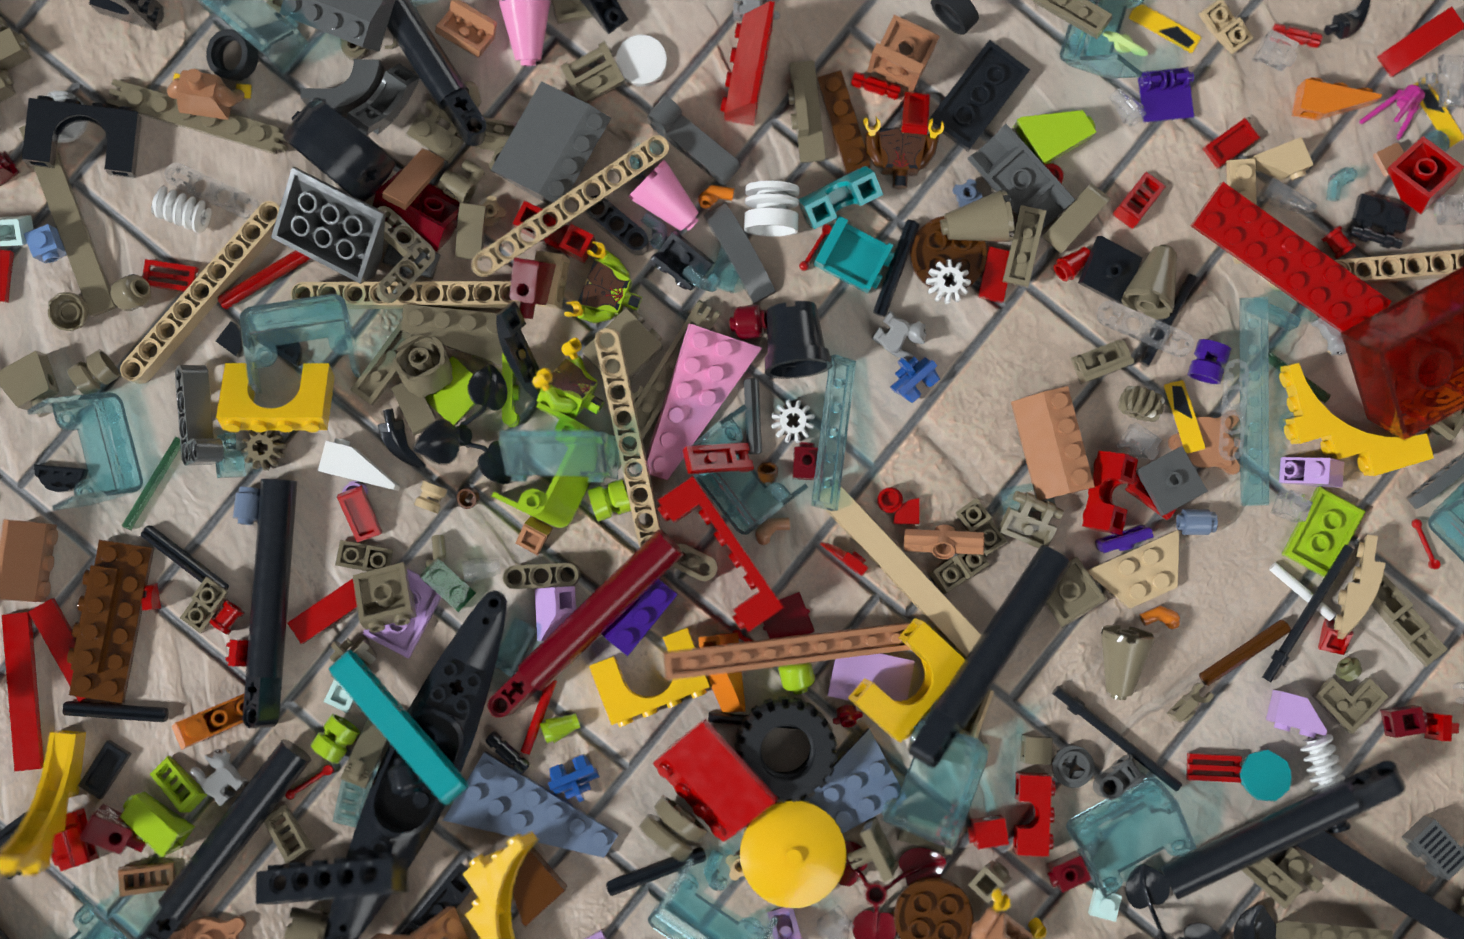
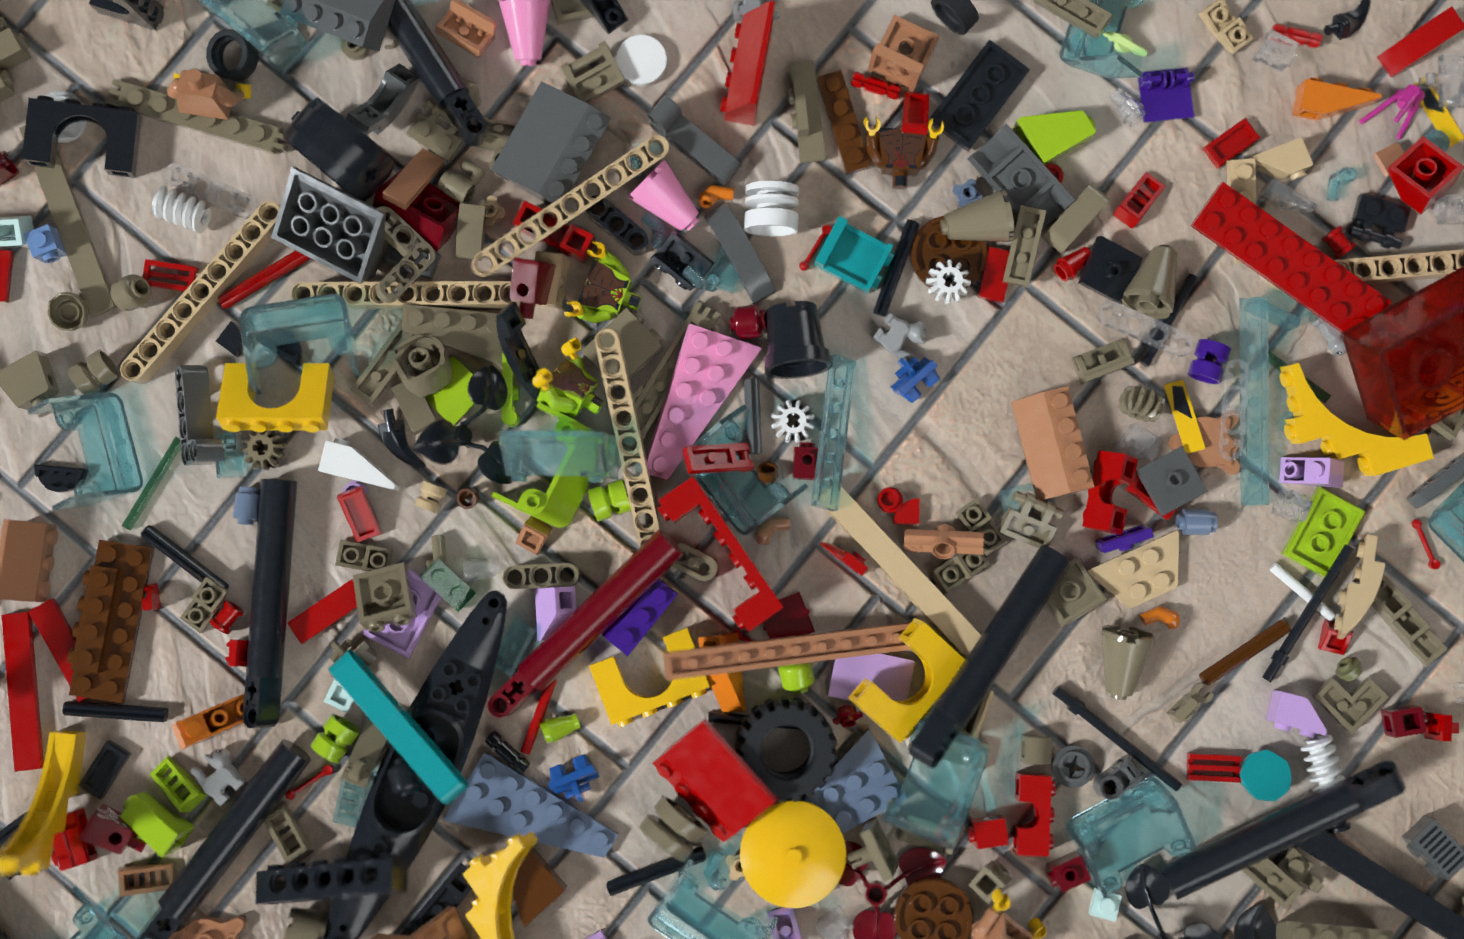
(354, 91): dark grey arch -> none
(851, 189): teal arch -> none
(1165, 27): yellow sticker -> none

